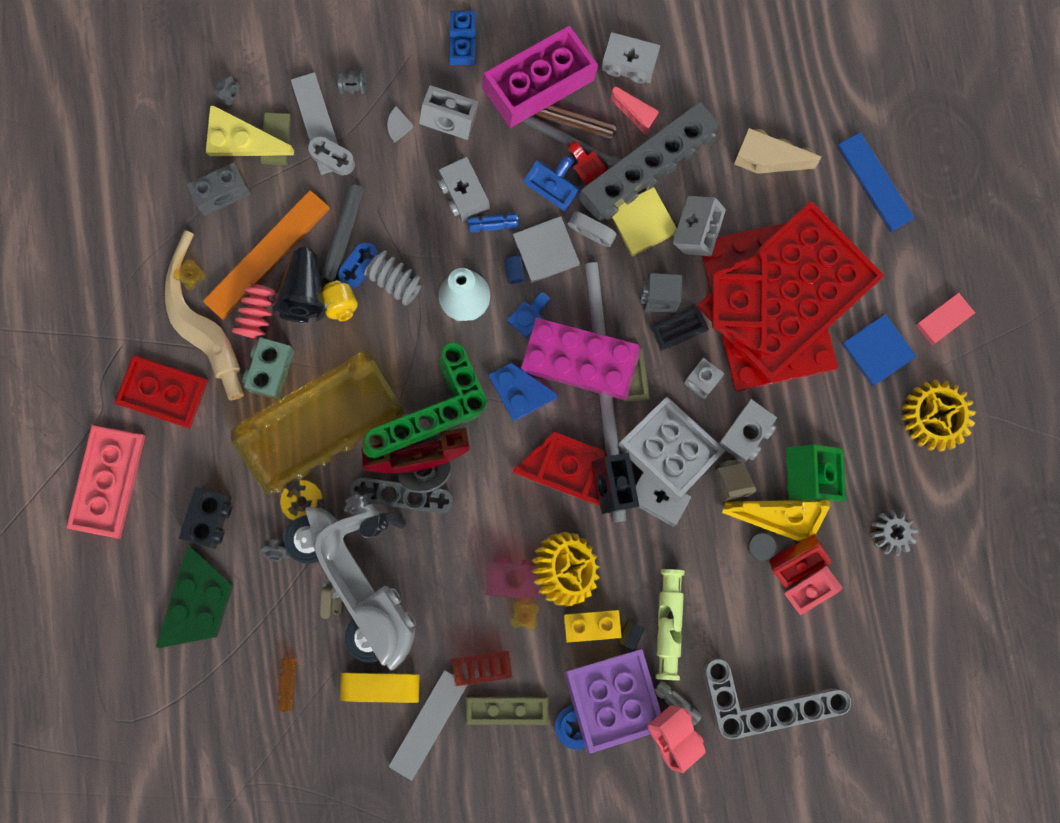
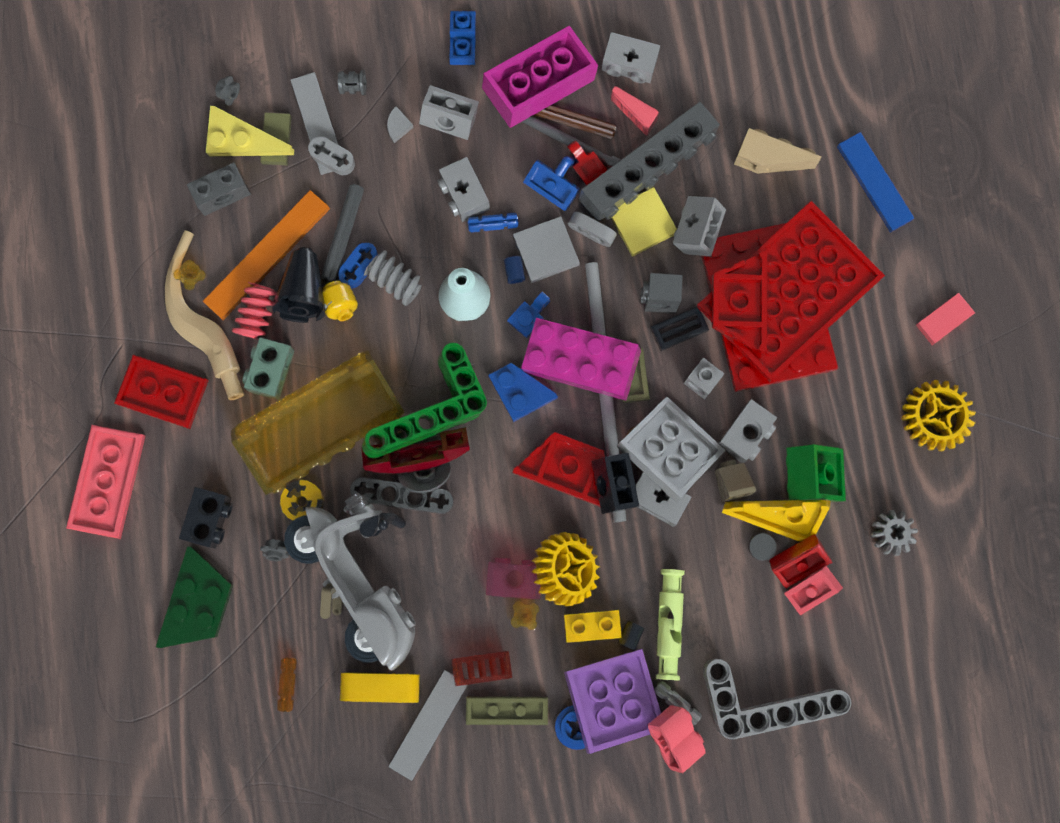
(879, 350): blue tile -> none

